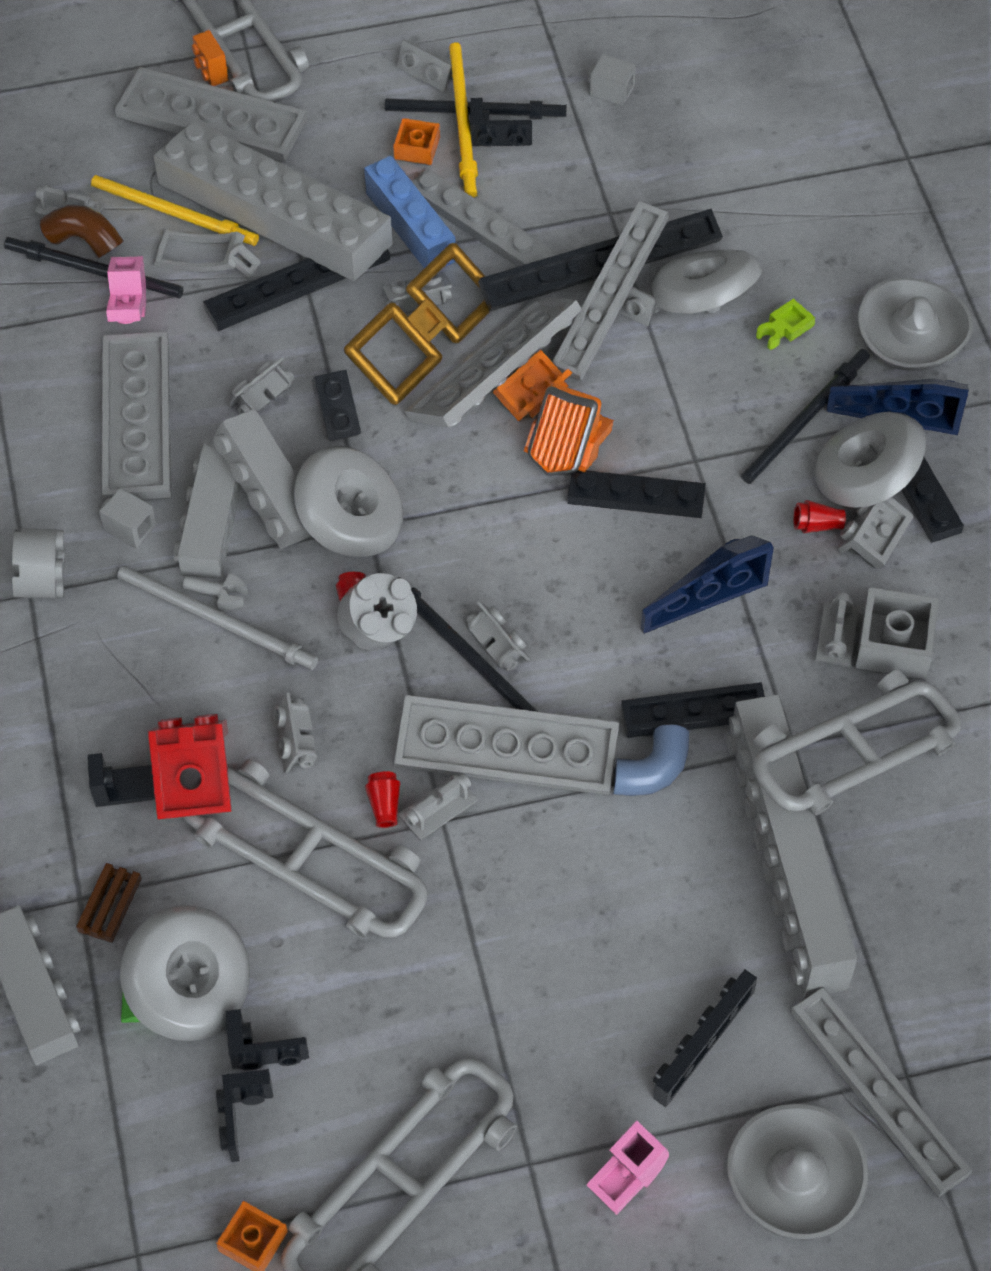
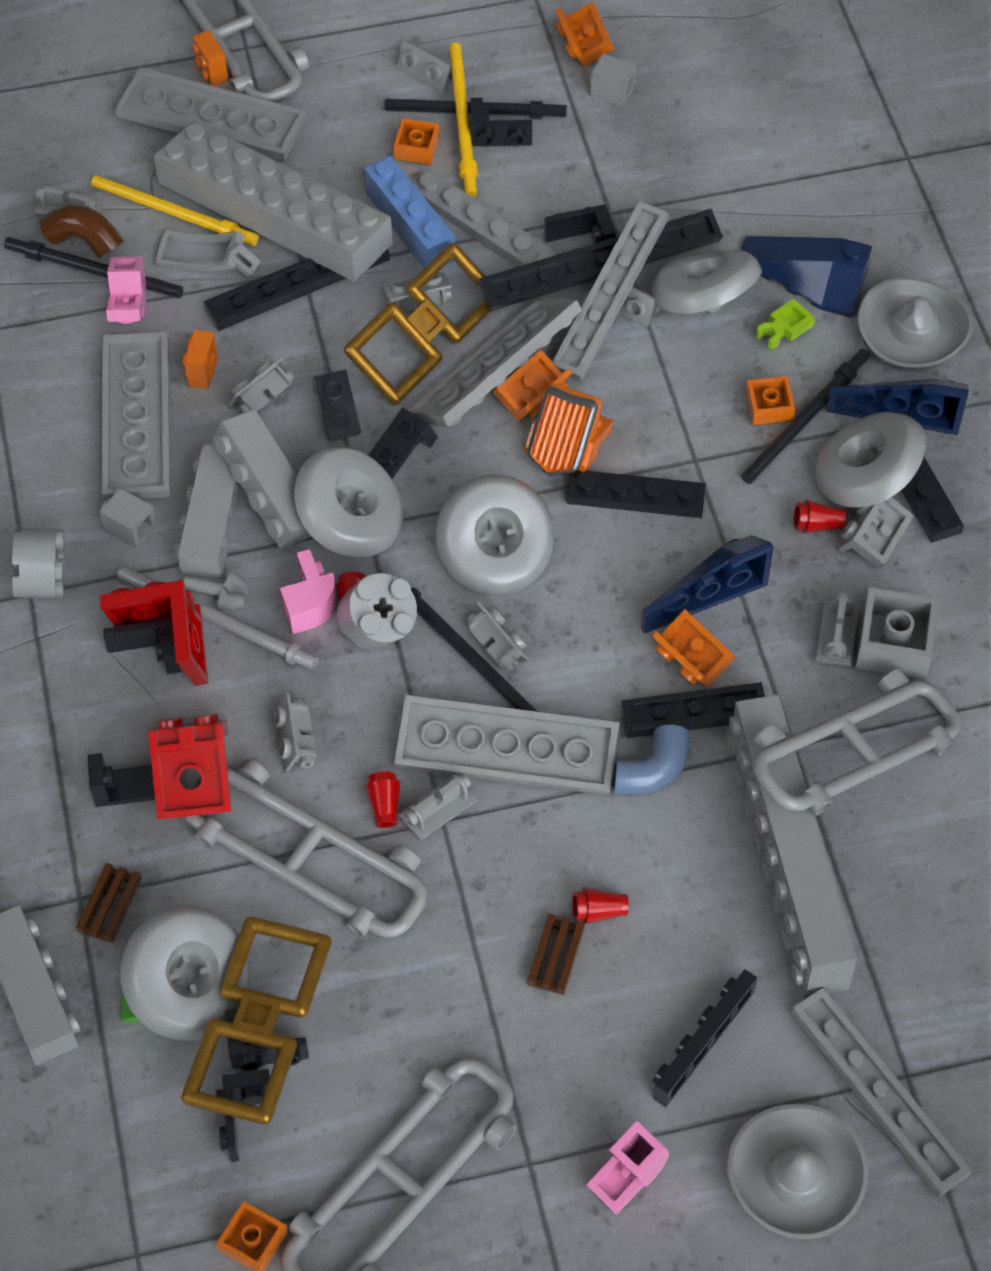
(141, 635): none -> black bracket
(164, 602): none -> red bracket
(200, 359): none -> orange piece
(256, 1020): none -> pearl gold bar
(313, 599): none -> bright pink brick
(400, 440): none -> black bracket
(495, 535): none -> light grey hat
(563, 926): none -> reddish brown tile
(580, 222): none -> black bracket
(585, 34): none -> orange bracket
(598, 905): none -> red cone
(695, 648): none -> orange bracket
(770, 400): none -> orange piece
(818, 268): none -> dark blue wedge

